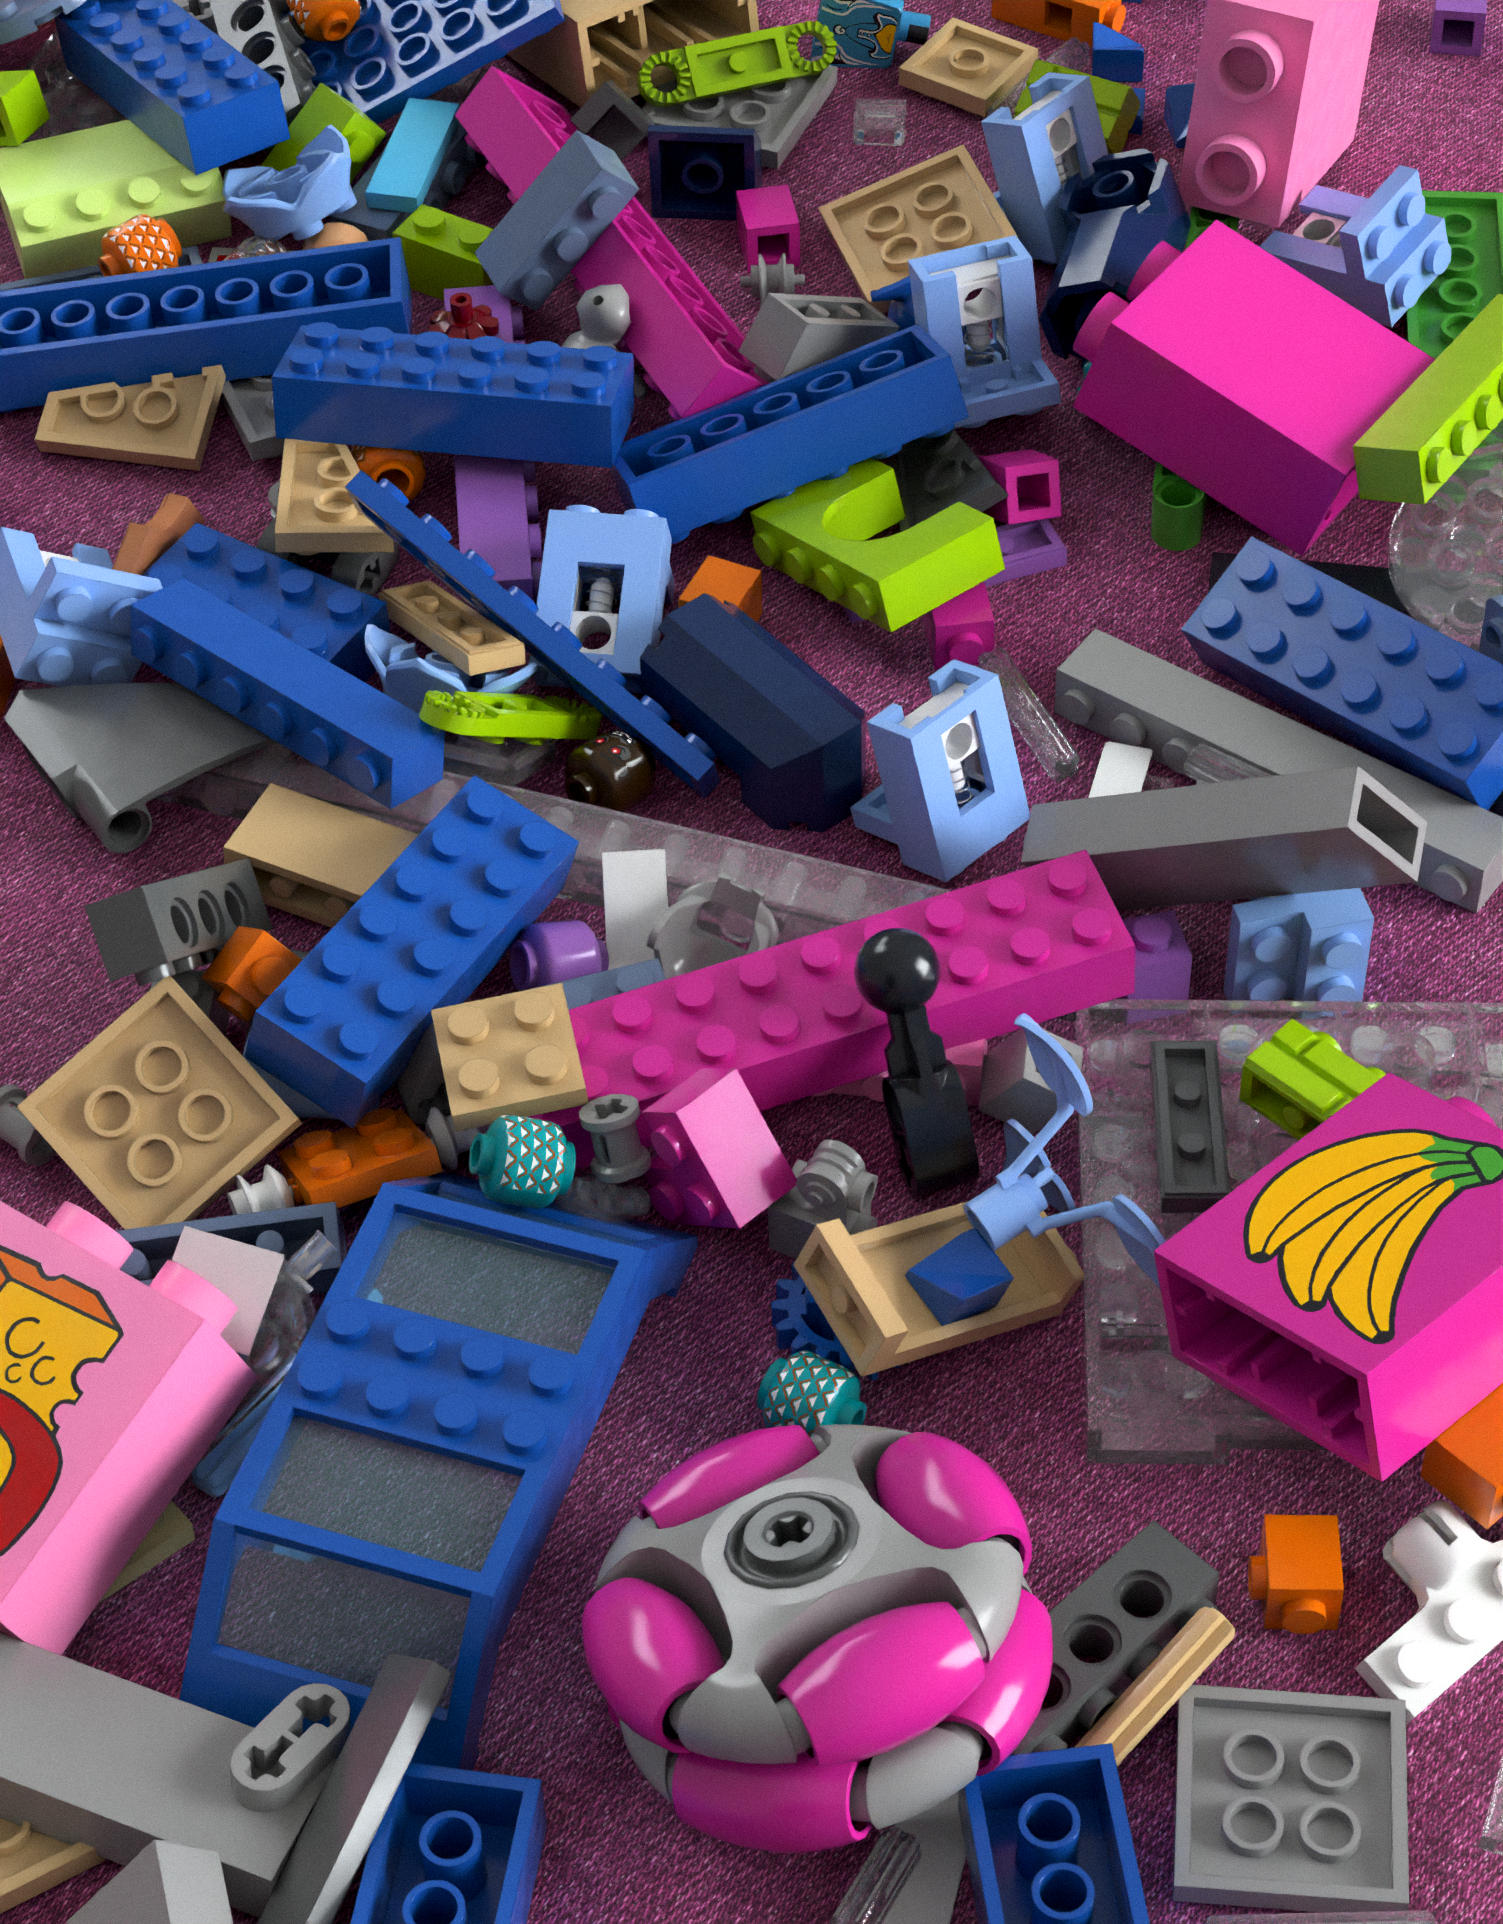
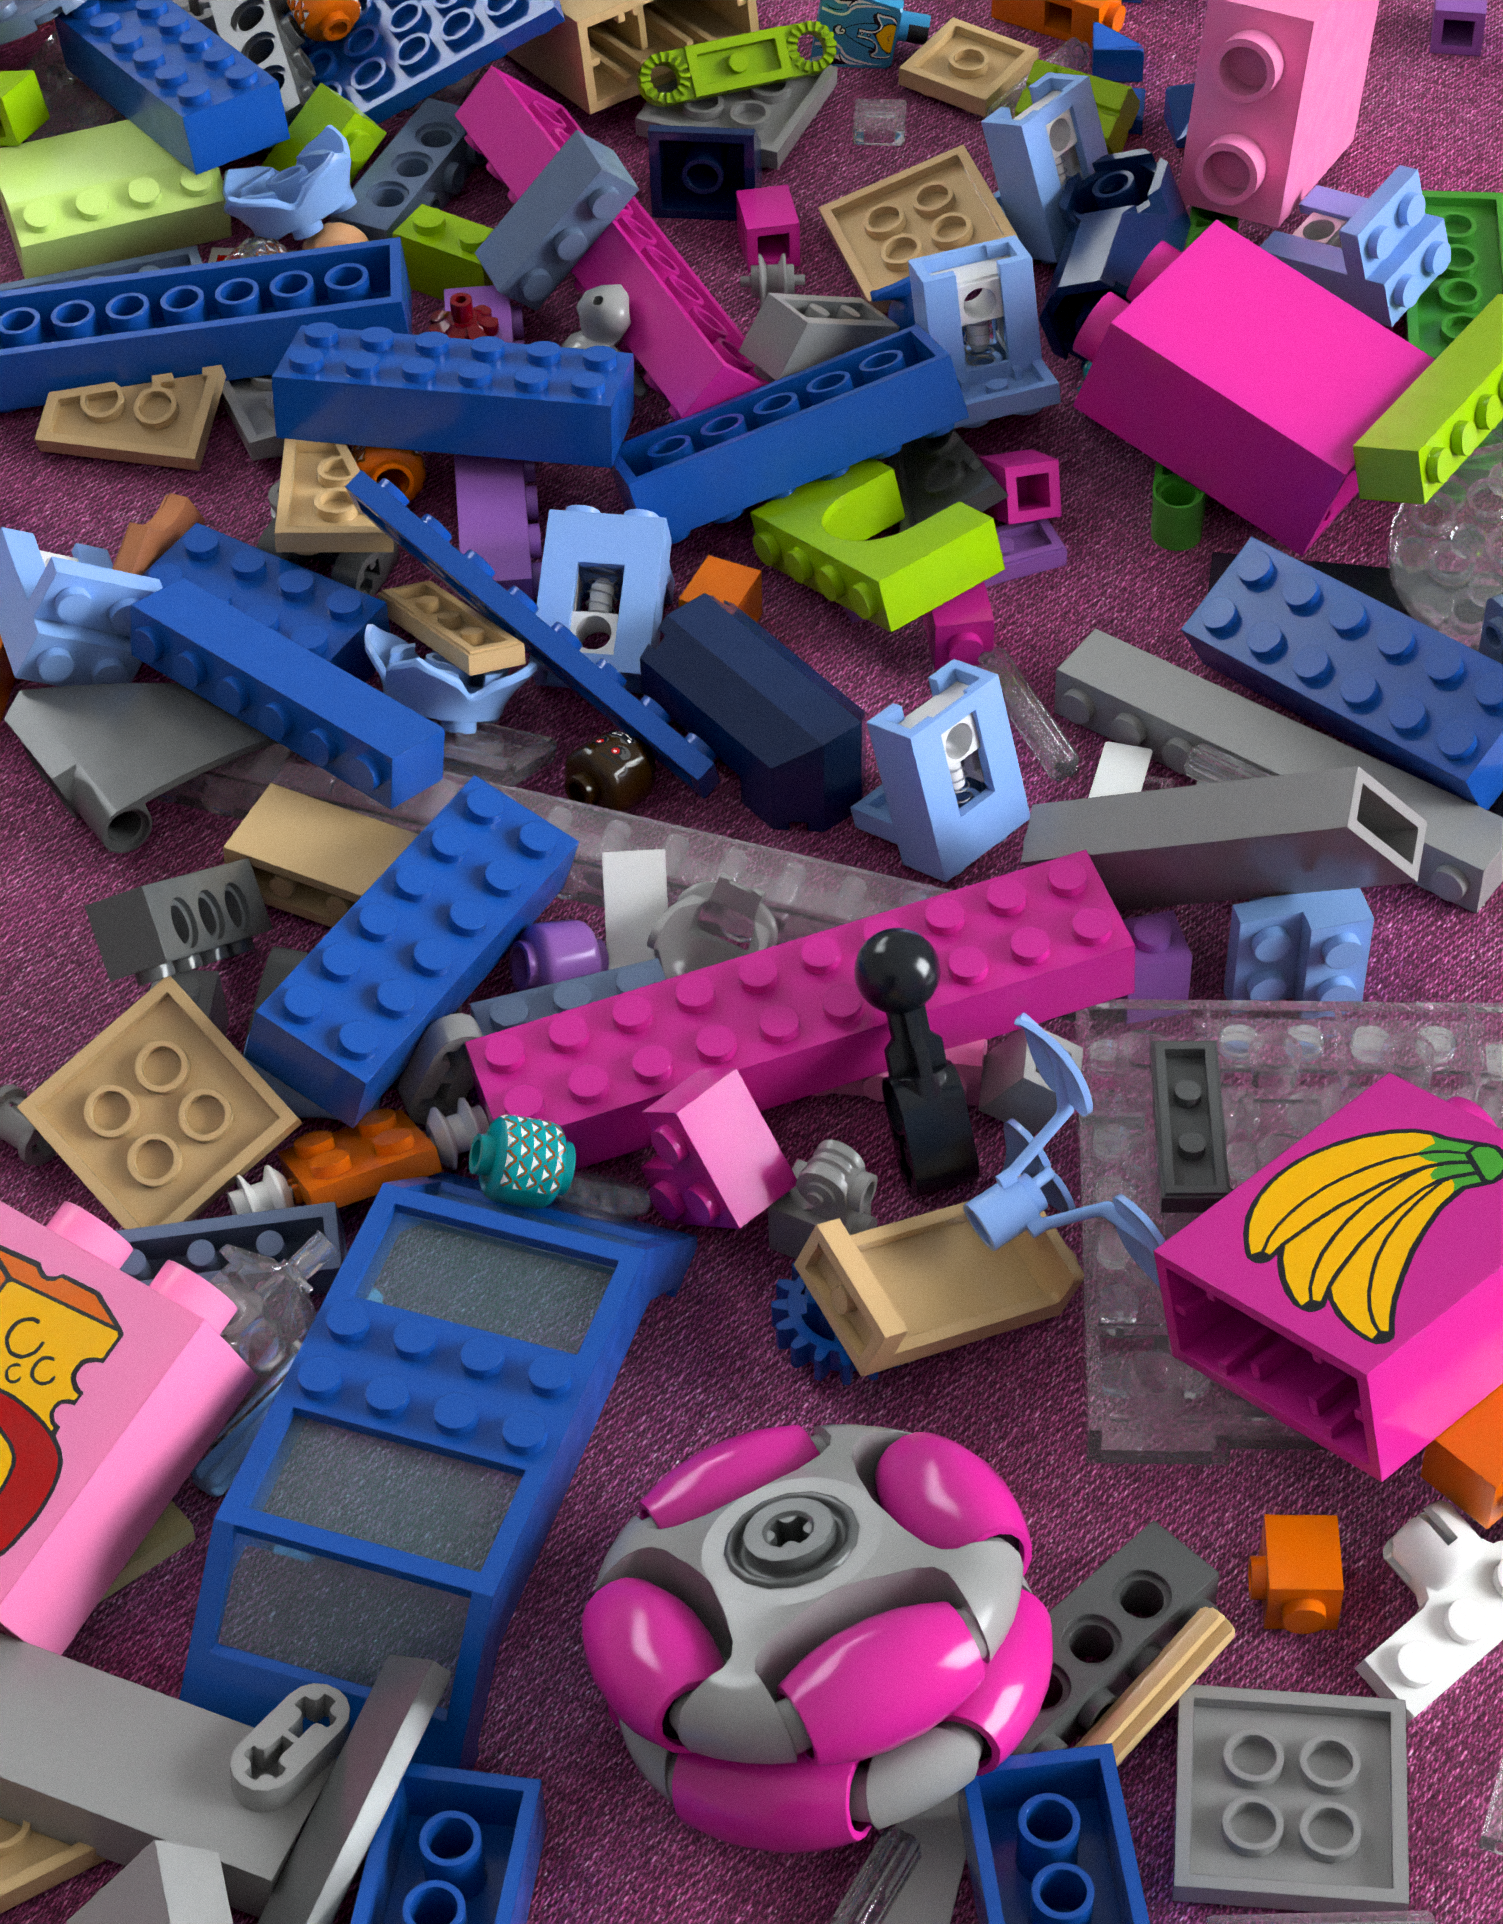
(139, 247): orange head -> none
(239, 1272): white sticker -> none
(249, 970): orange brick -> none
(412, 155): medium azure tile -> none
(503, 715): lime plate -> none
(509, 1056): tan plate -> none
(613, 119): dark grey panel -> none
(615, 1138): light grey bush -> none
(810, 1393): teal head -> none
(960, 1278): blue slope -> none
(1302, 1079): lime brick -> none

